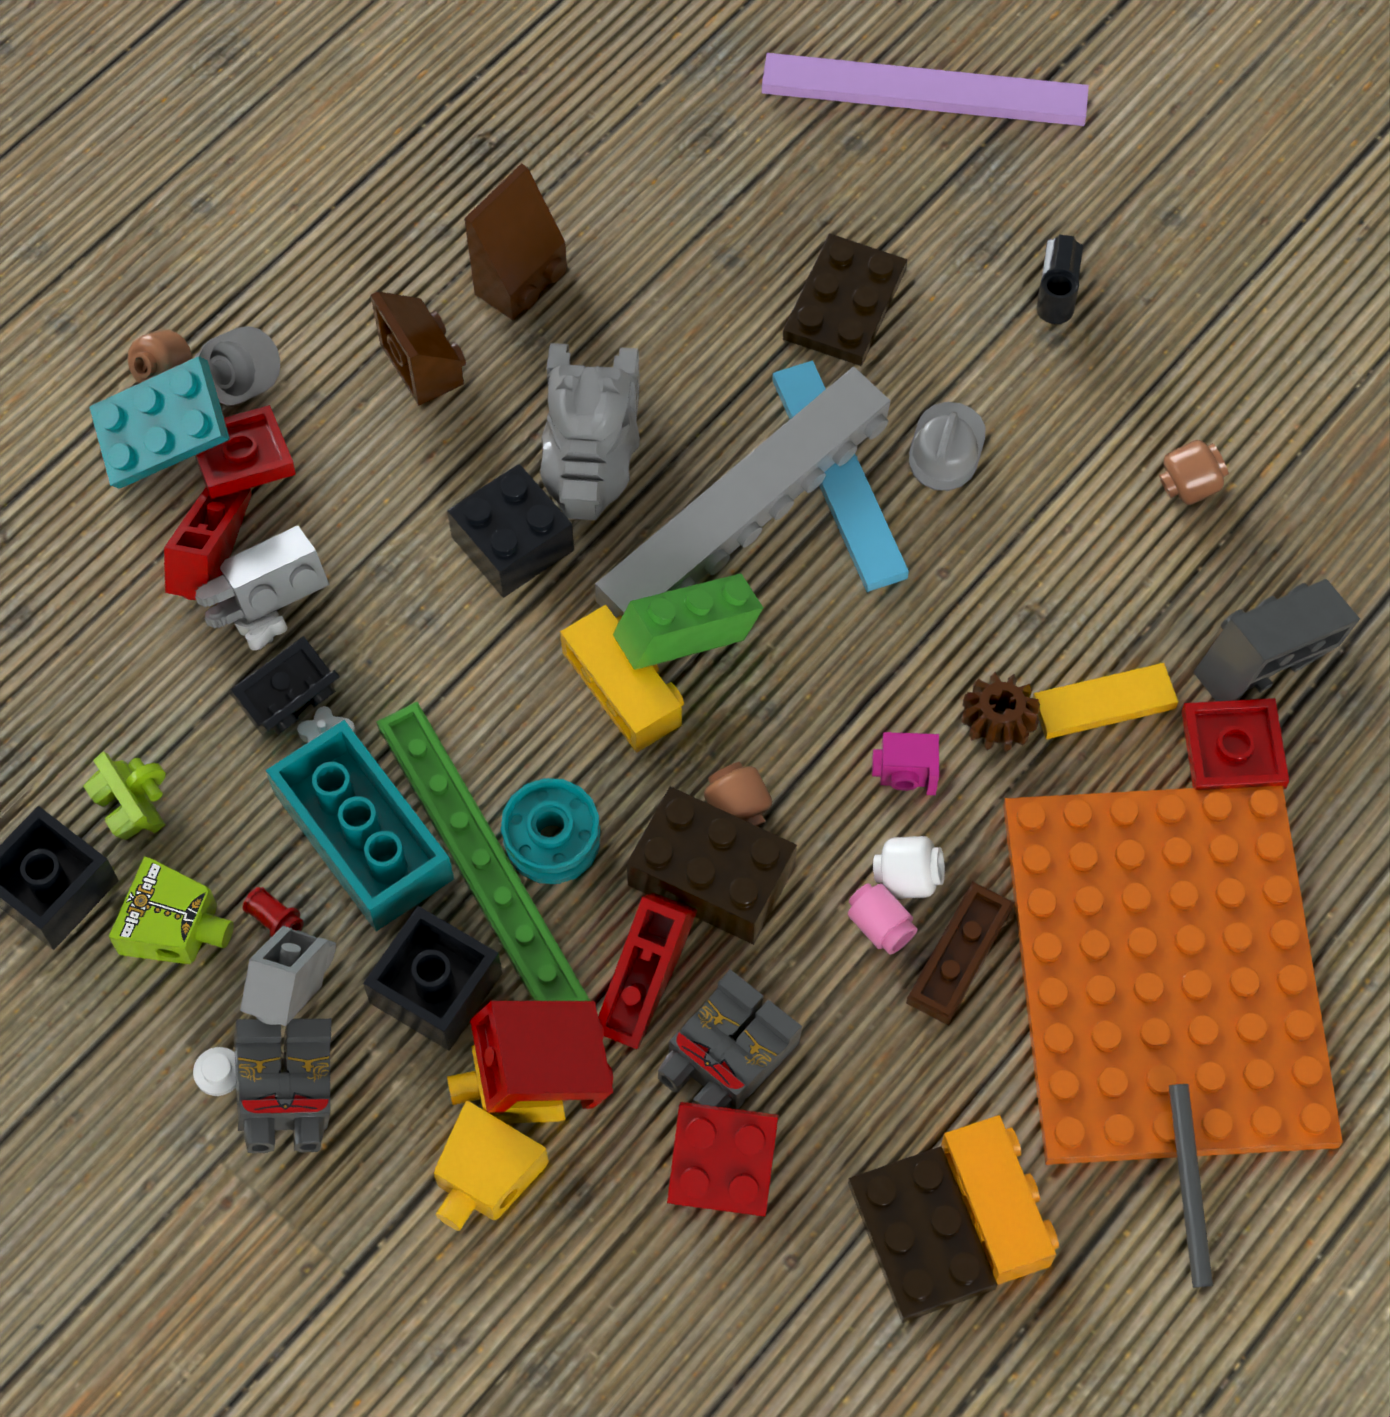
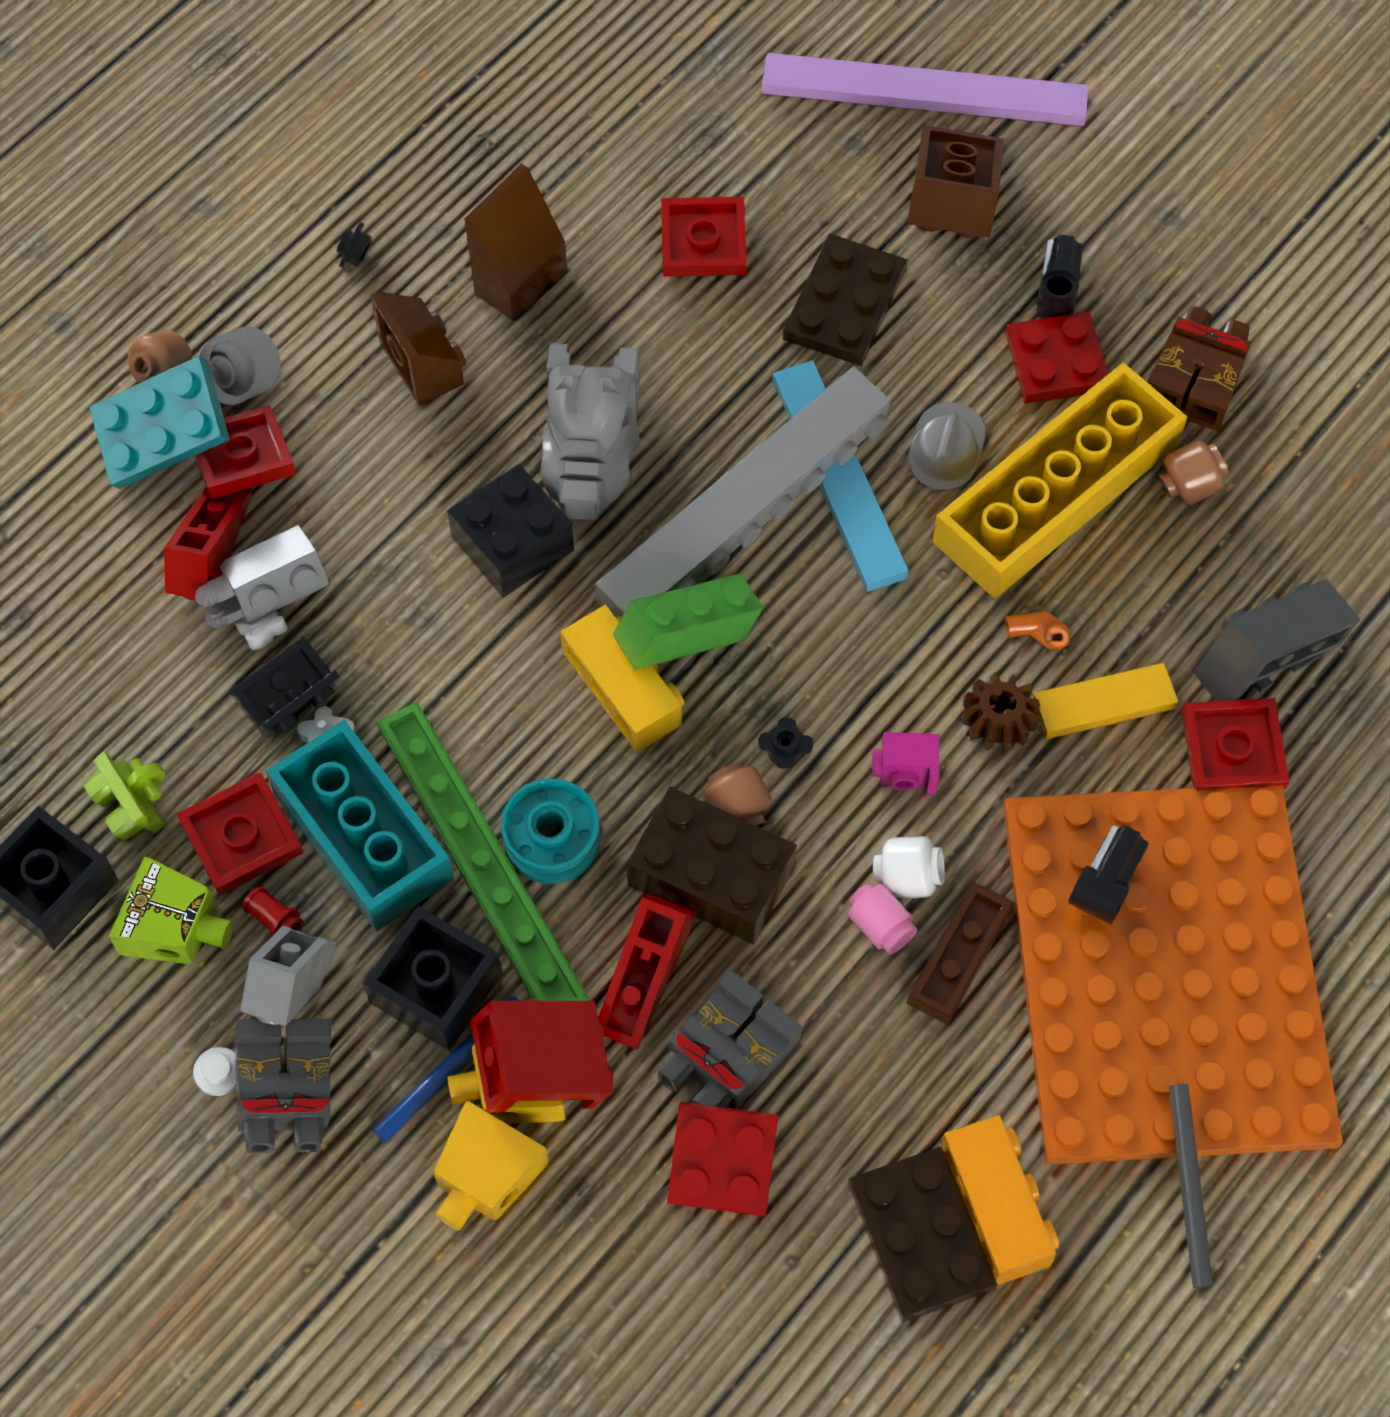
(240, 833): none -> red plate
(353, 246): none -> black plate
(426, 1089): none -> blue bar
(703, 236): none -> red plate
(785, 756): none -> black plate
(956, 182): none -> reddish brown slope
(1040, 626): none -> orange arm
(1055, 356): none -> red plate
(1058, 480): none -> yellow brick
(1105, 883): none -> black piece
(1203, 354): none -> reddish brown hips

